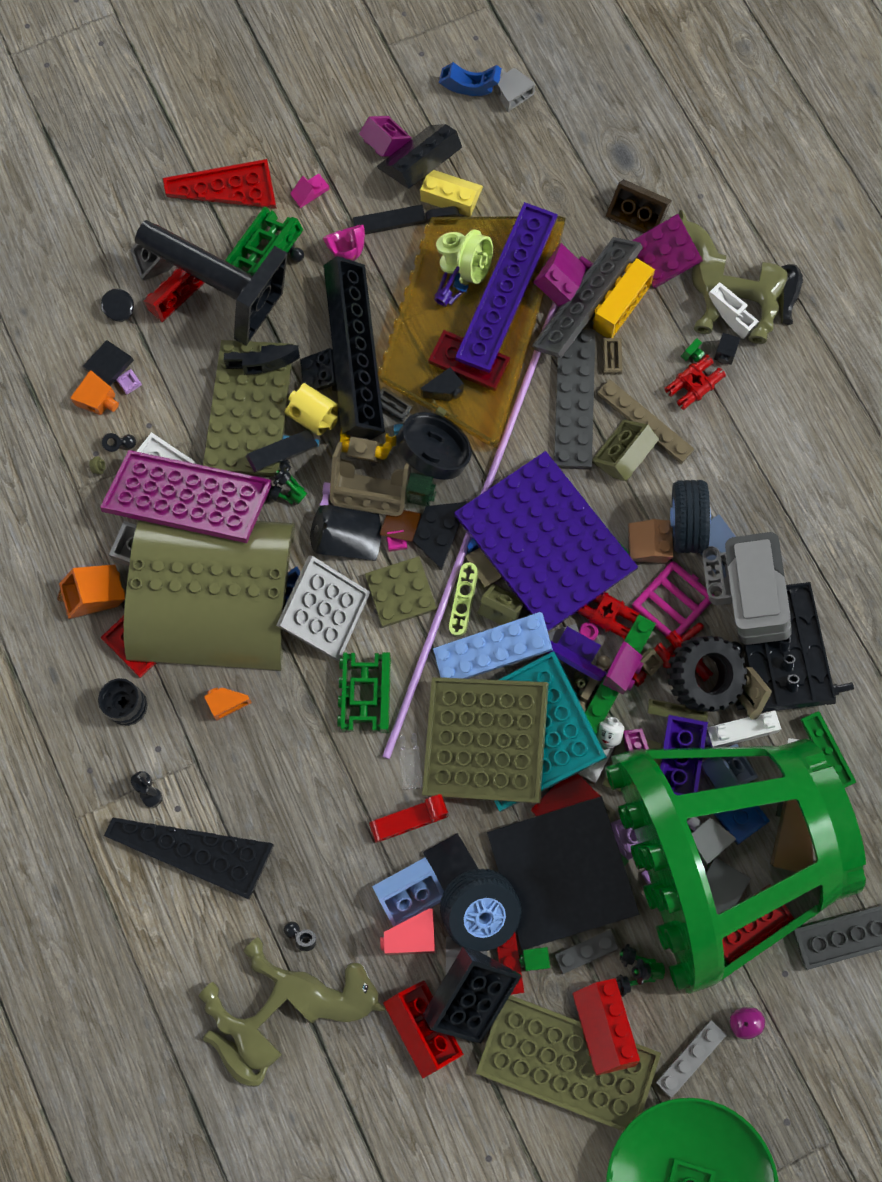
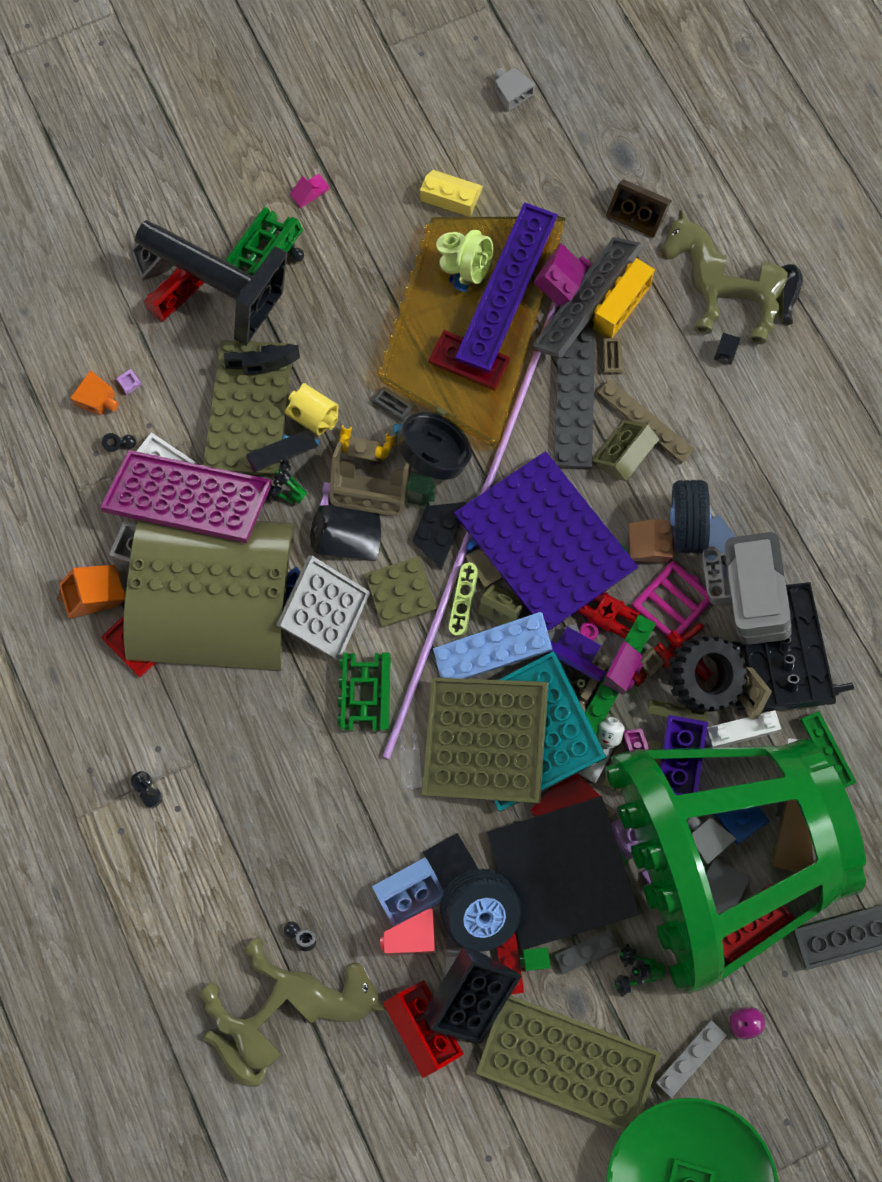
(97, 465): olive plate -> none
(108, 362): black tile -> none
(115, 695): black wheel -> none
(117, 305): black piece -> none
(216, 858): black wing -> none
(225, 701): orange slope -> none
(234, 184): red wing -> none
(319, 370): black plate -> none
(346, 243): dark pink hair -> none
(353, 349): black brick -> none
(383, 135): magenta slope -> none
(391, 219): black tile -> none
(396, 544): dark pink tile -> none
(406, 521): reddish brown sticker -> none
(409, 819): red beam -> none
(421, 154): black slope -> none
(442, 212): black beam -> none
(443, 387): black slope -> none
(444, 295): dark purple plant -> none
(469, 82): blue arch -> none
(606, 1027): red slope -> none
(668, 250): magenta plate -> none
(693, 351): green tile -> none
(695, 390): red pin -> none
(729, 770): sand blue slope -> none
(732, 310): white slope -> none

